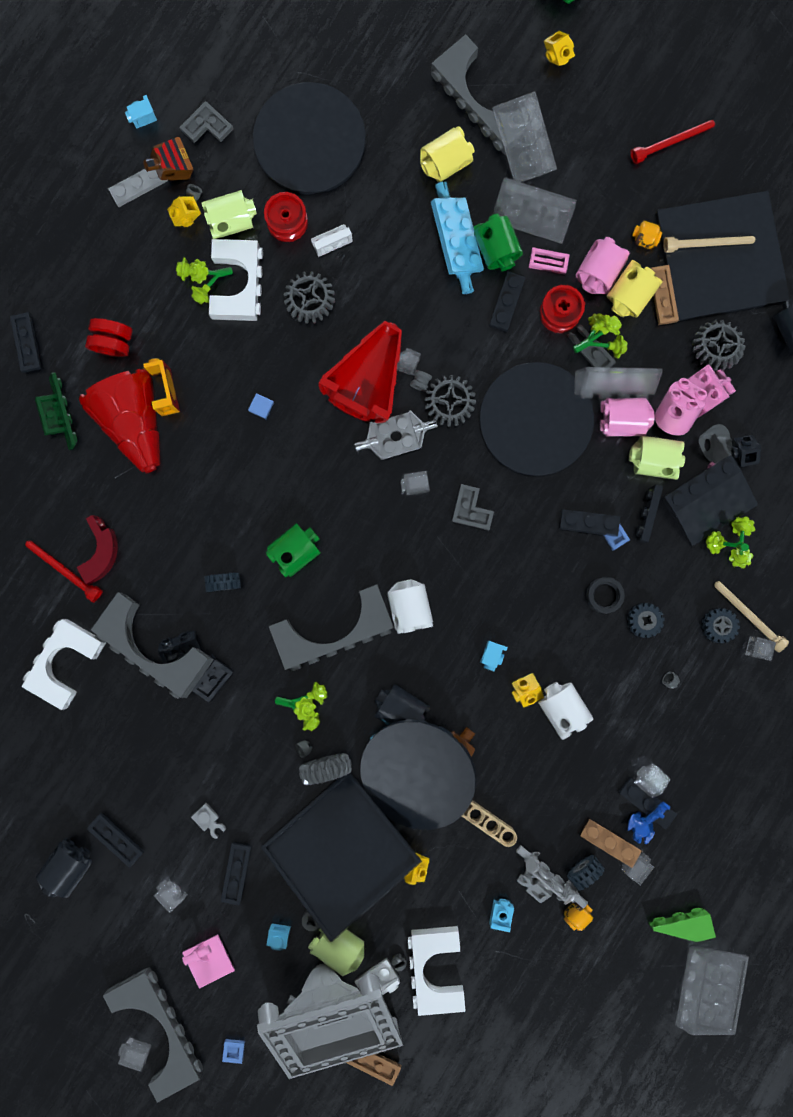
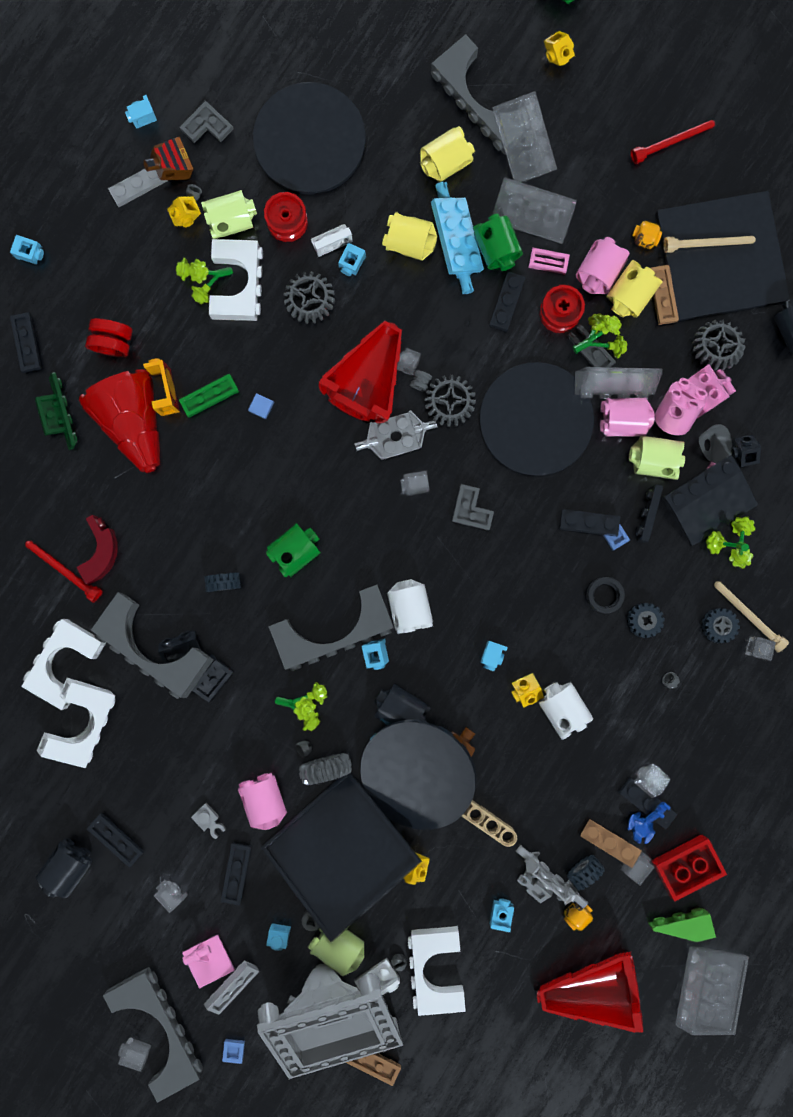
(22, 246): none -> medium azure brick
(79, 749): none -> white arch
(209, 395): none -> green plate
(231, 987): none -> light grey plate
(262, 802): none -> bright pink cylinder
(351, 253): none -> medium azure brick
(369, 652): none -> medium azure brick
(410, 236): none -> light yellow cylinder
(598, 994): none -> red cone
(688, 867): none -> red brick

